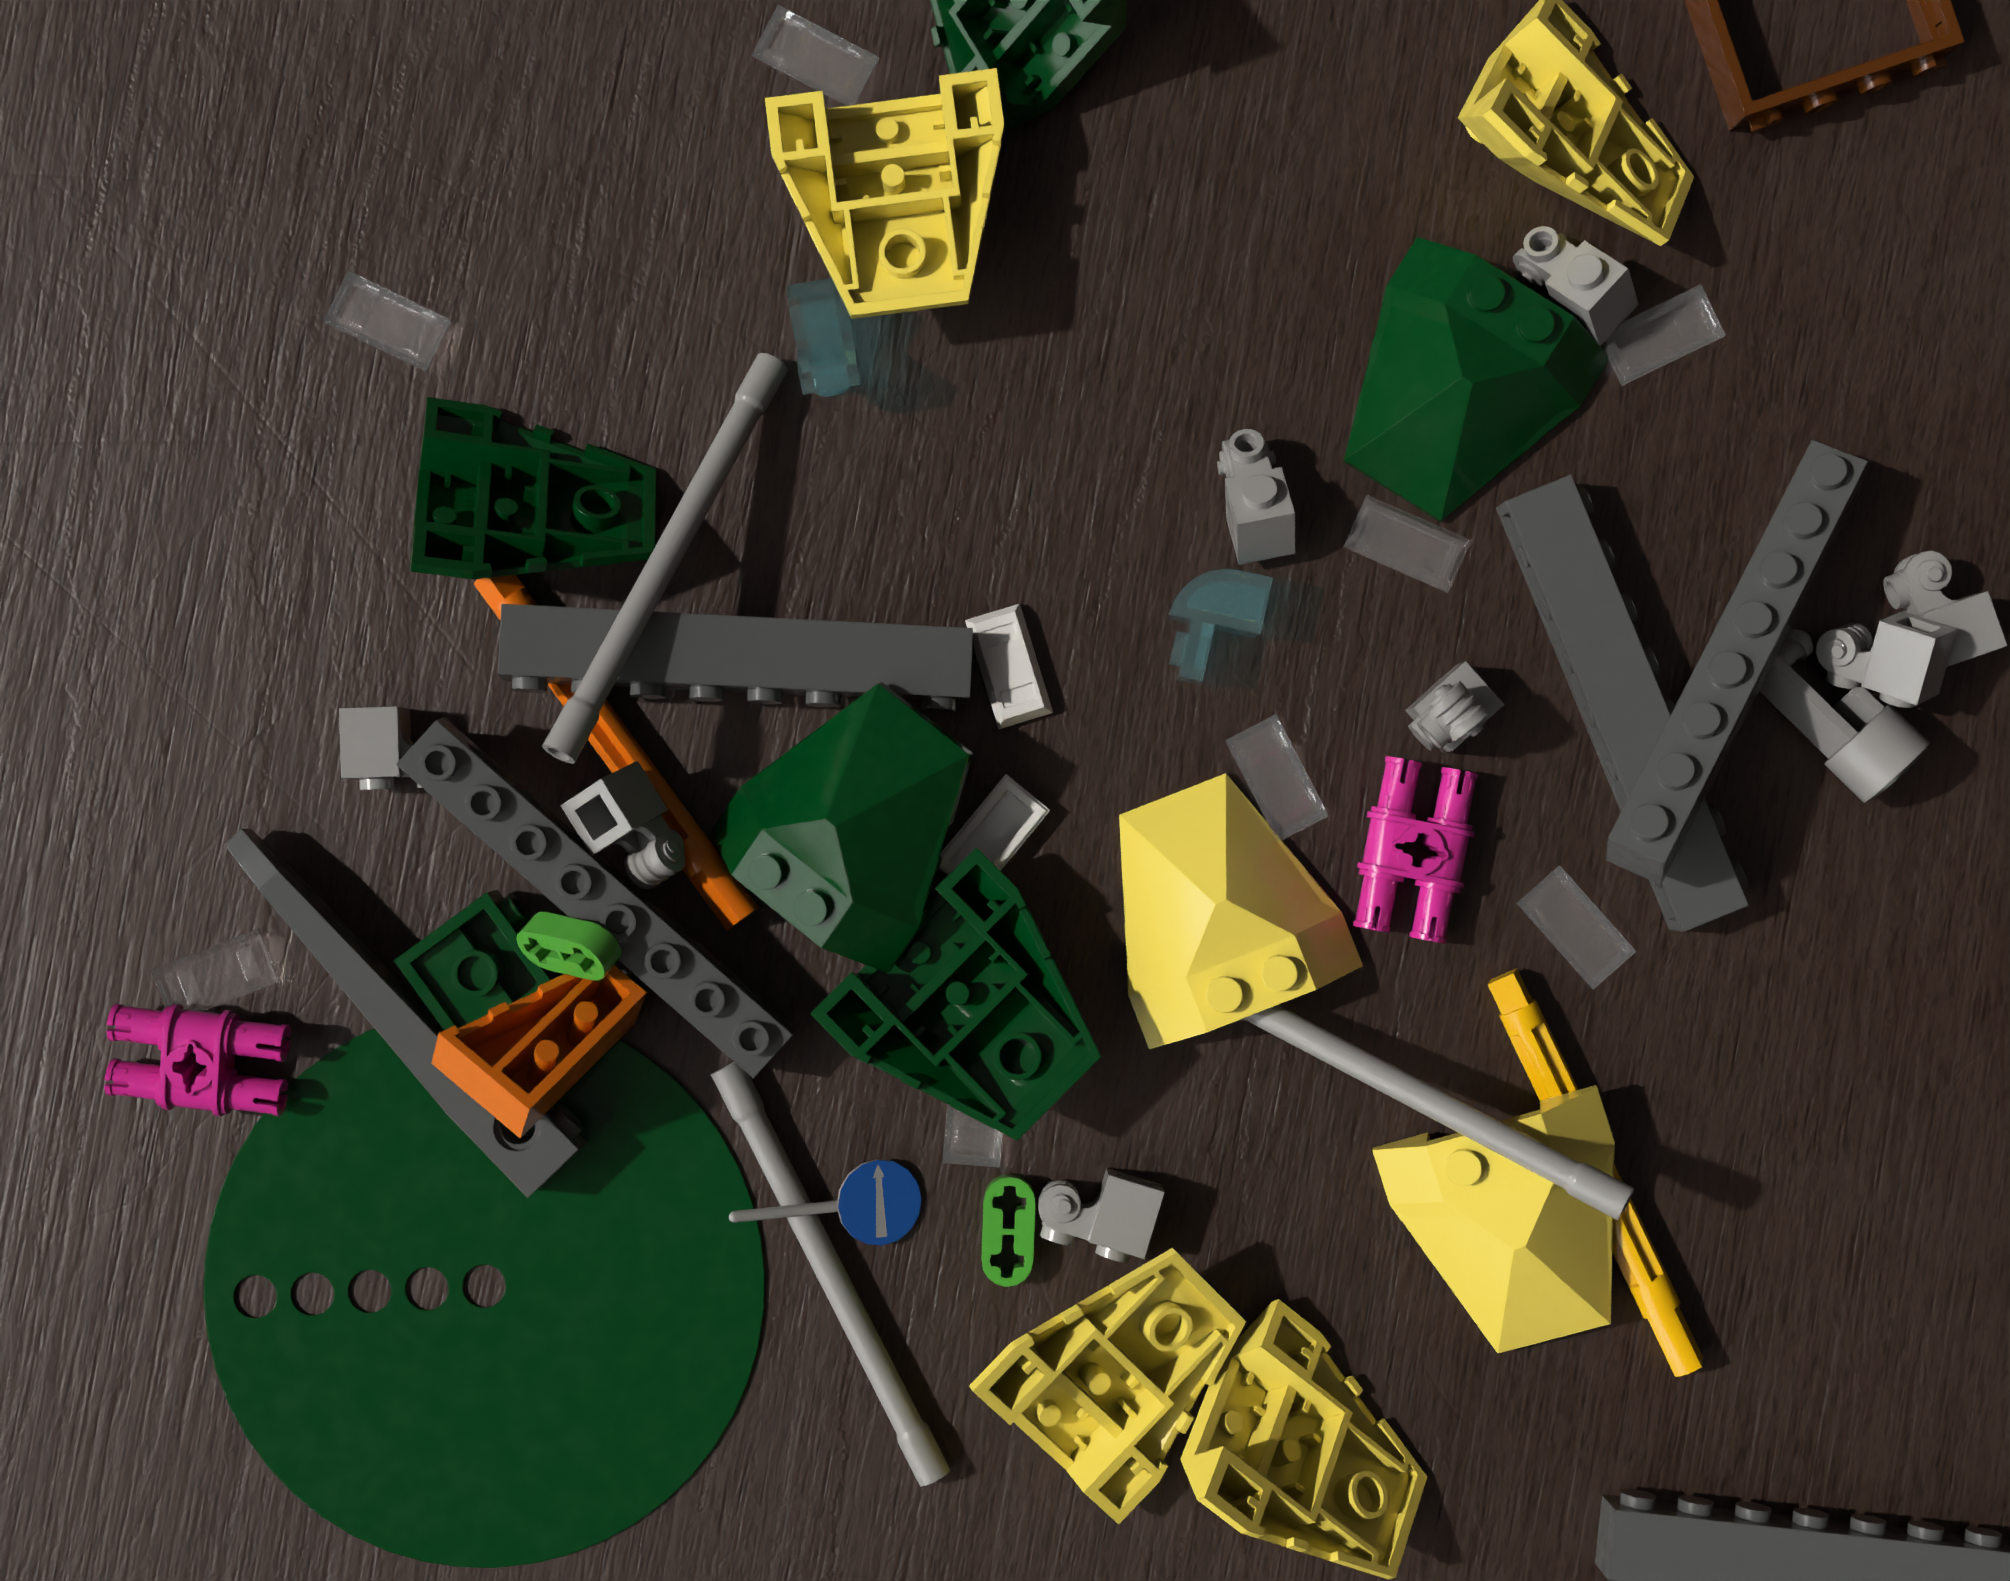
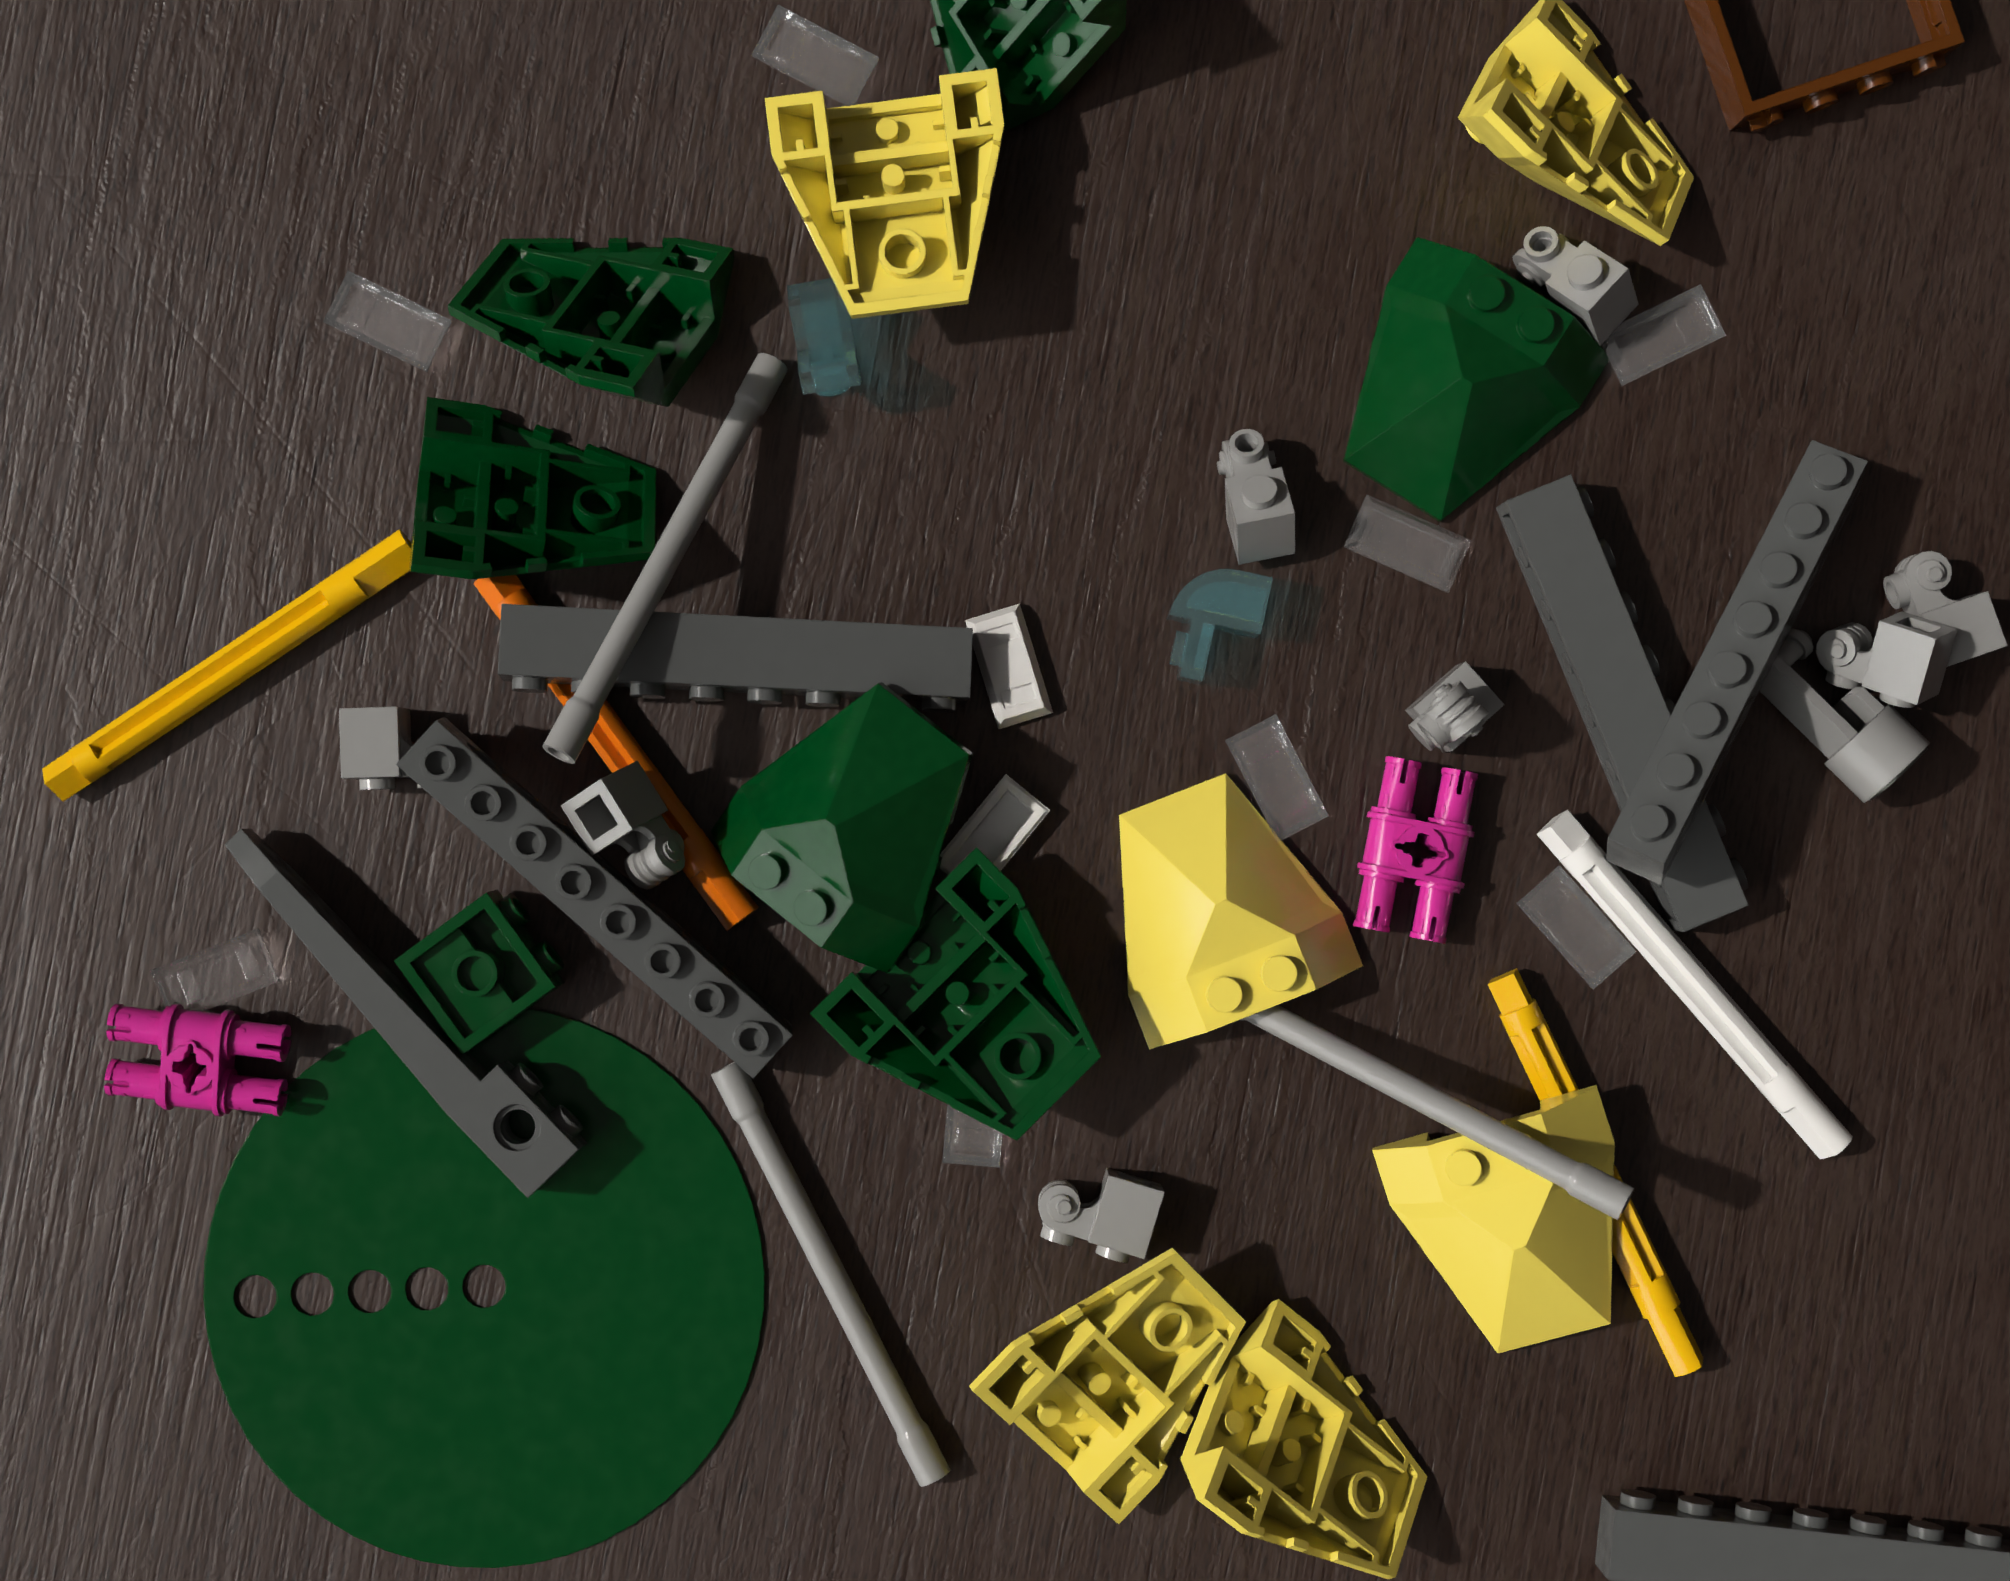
(229, 666): none -> yellow piece
(539, 1046): orange wedge -> none
(569, 946): bright green beam -> none
(603, 315): none -> dark green wedge
(874, 1204): blue piece -> none
(994, 1229): bright green beam -> none
(1695, 986): none -> white piece

